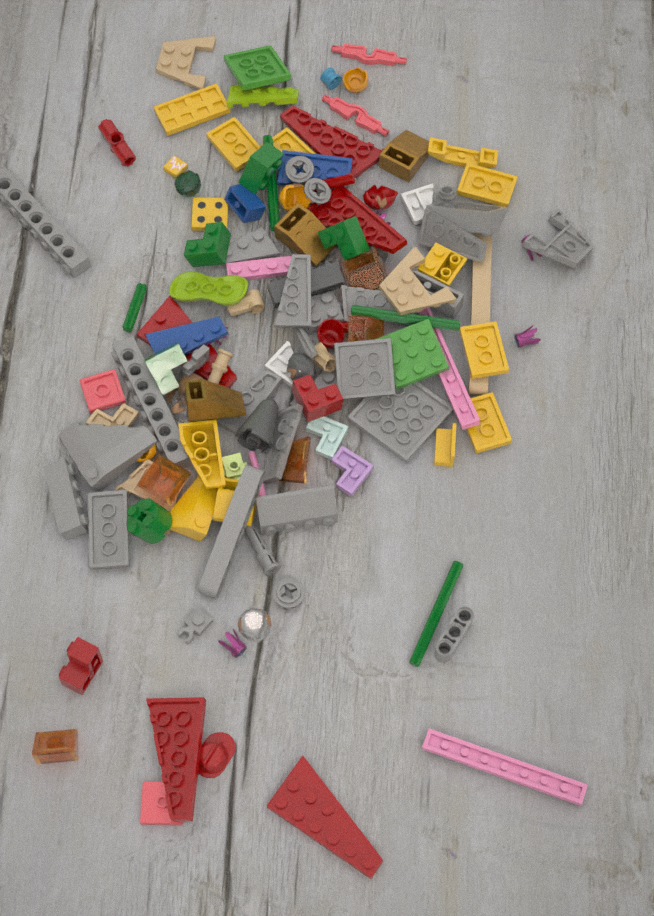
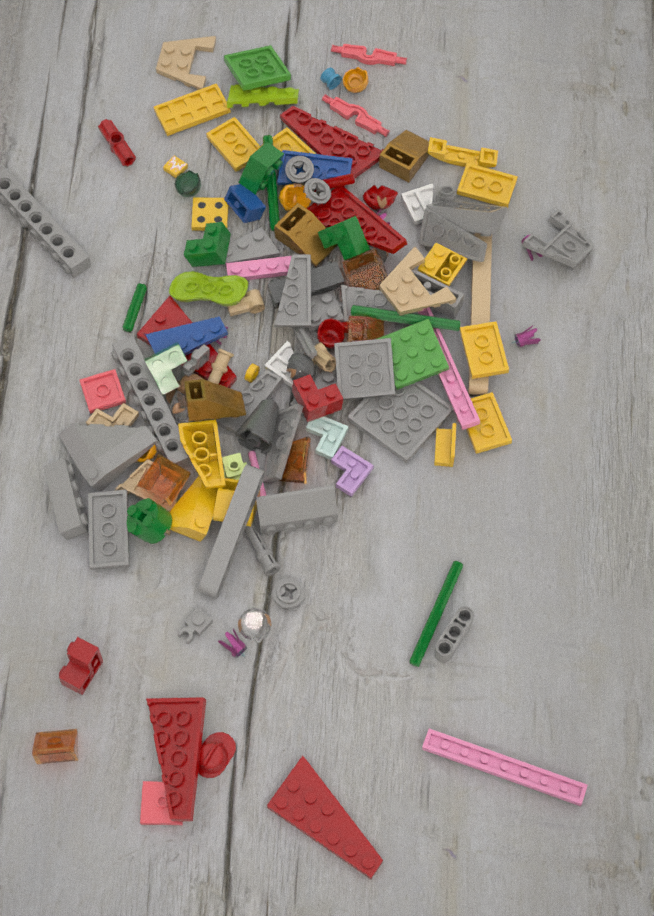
(252, 373): none -> yellow tile

